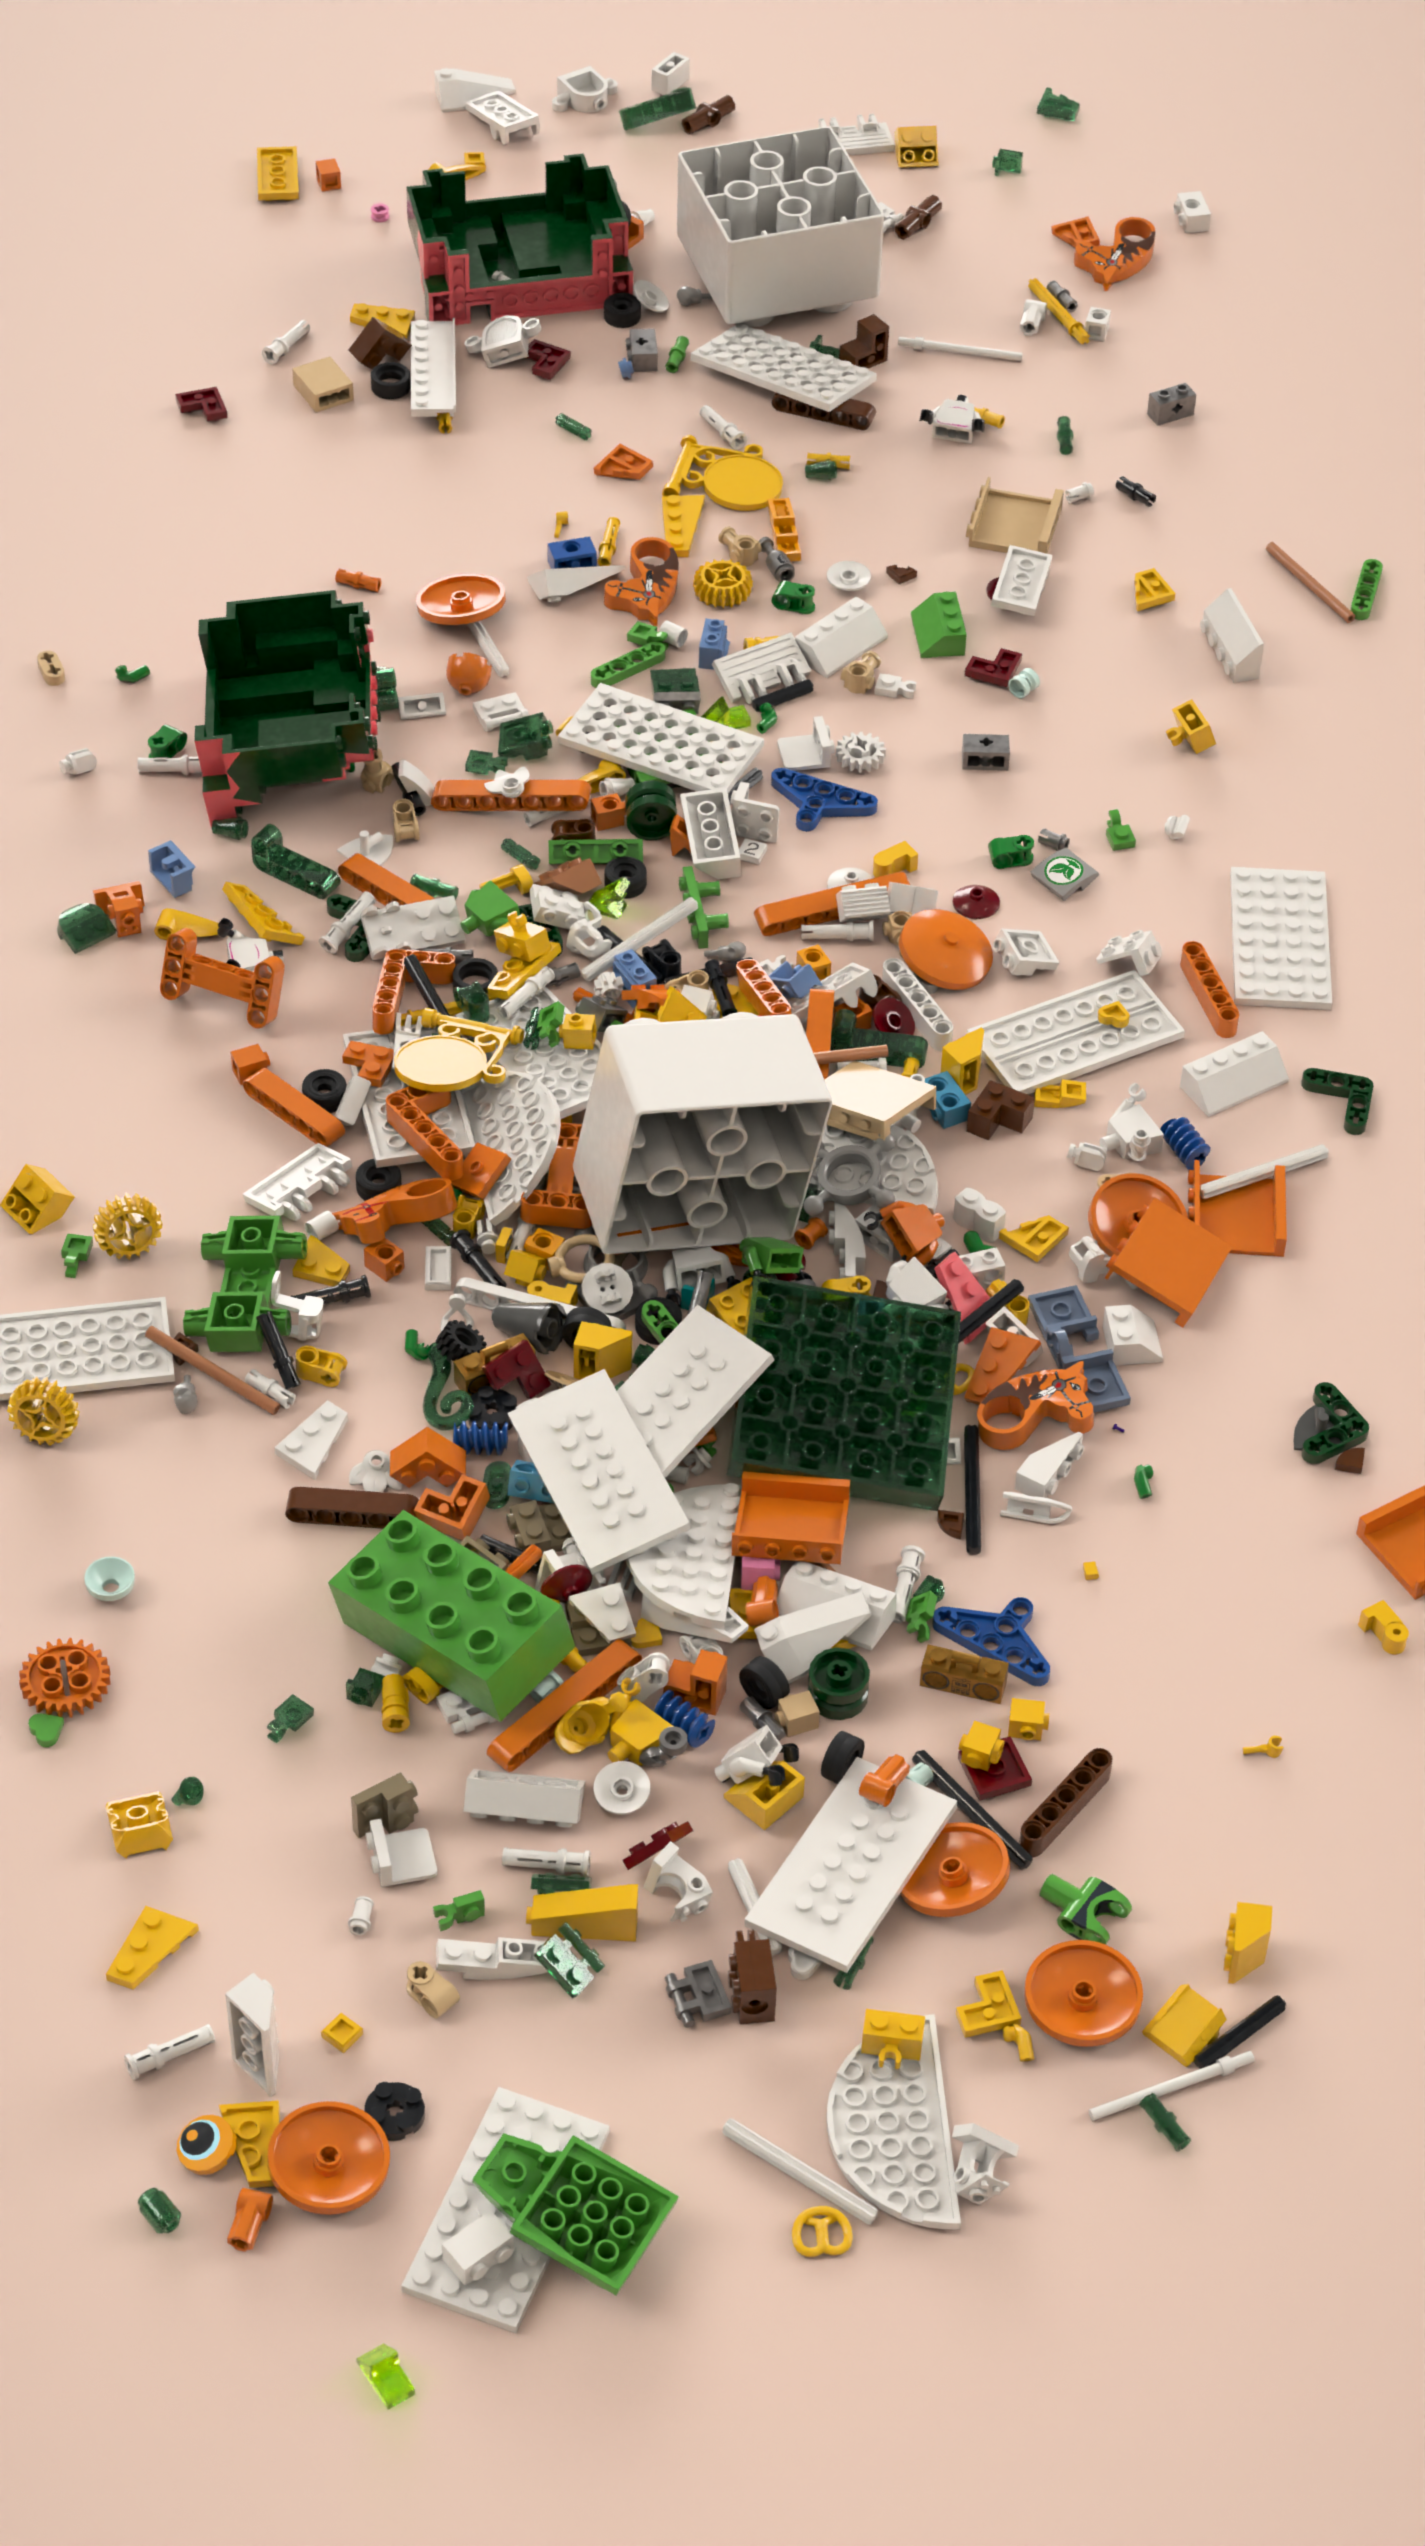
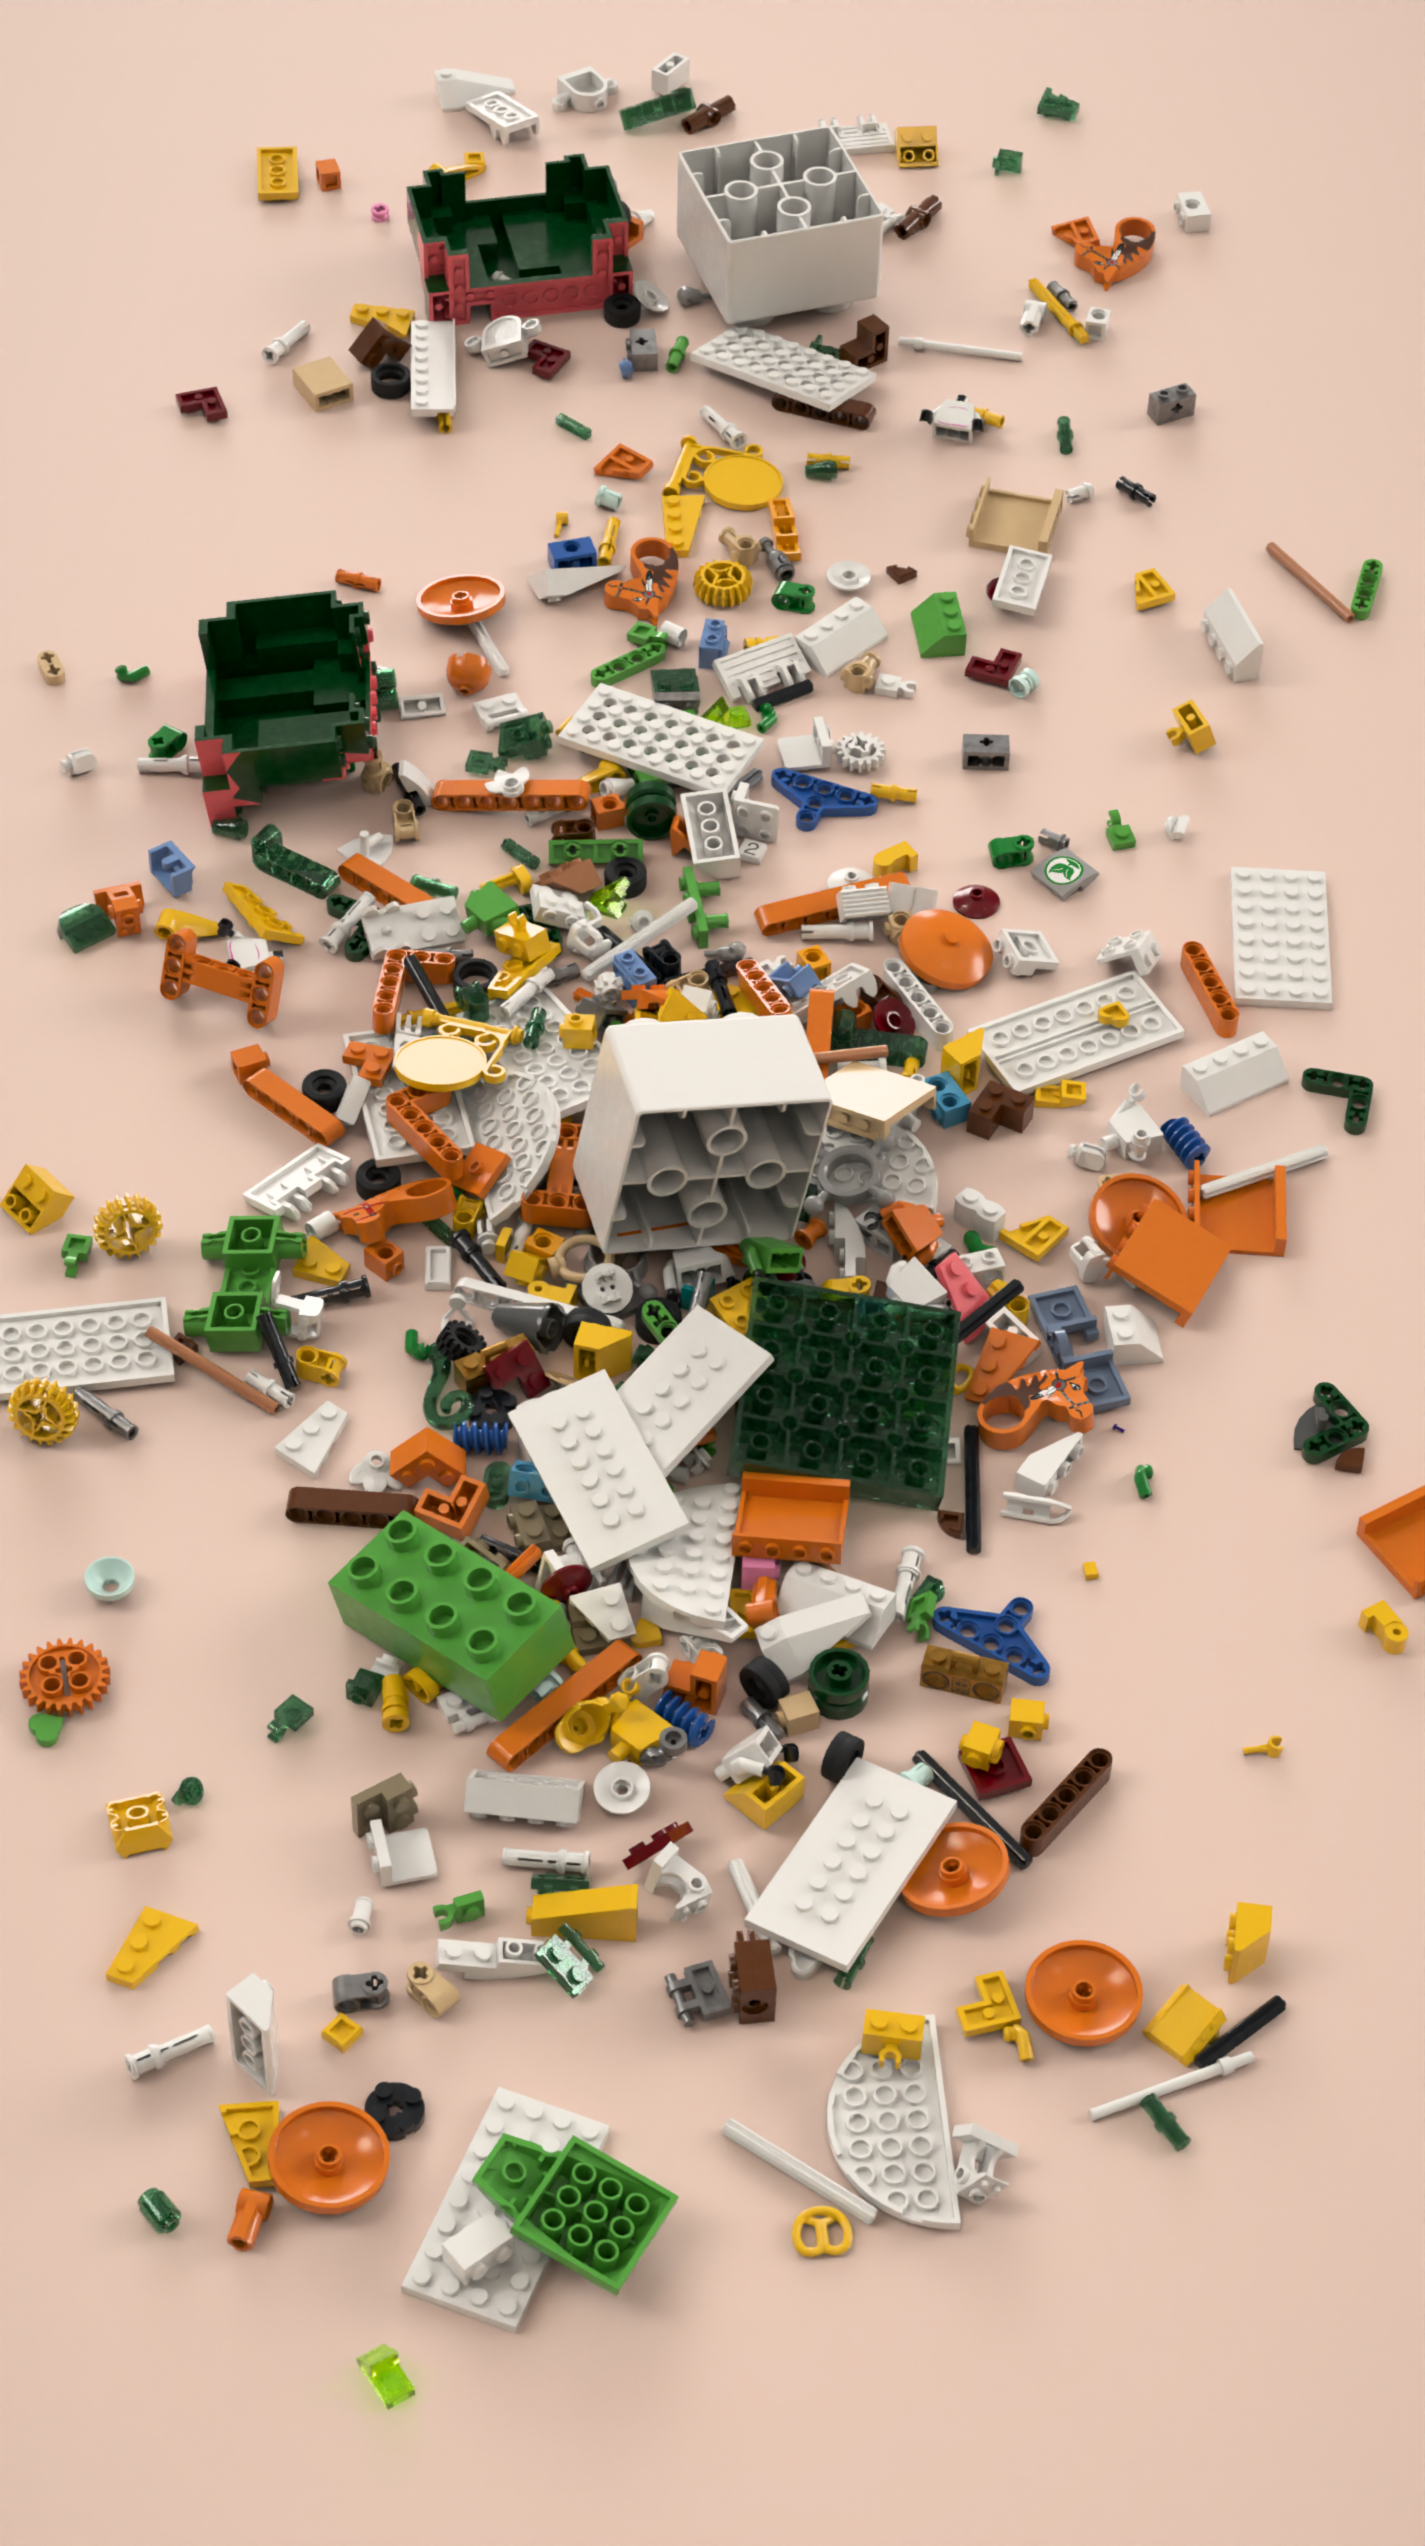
(112, 1418): none -> flat silver pin
(185, 1396): light grey piece -> none
(206, 2144): tile -> none
(358, 1992): none -> flat silver piece
(549, 1020): bright green plate -> none
(608, 498): none -> light aqua bush
(641, 919): none -> white plate
(882, 1784): orange piece -> none
(894, 792): none -> yellow pin
(1084, 1906): bright green connector -> none

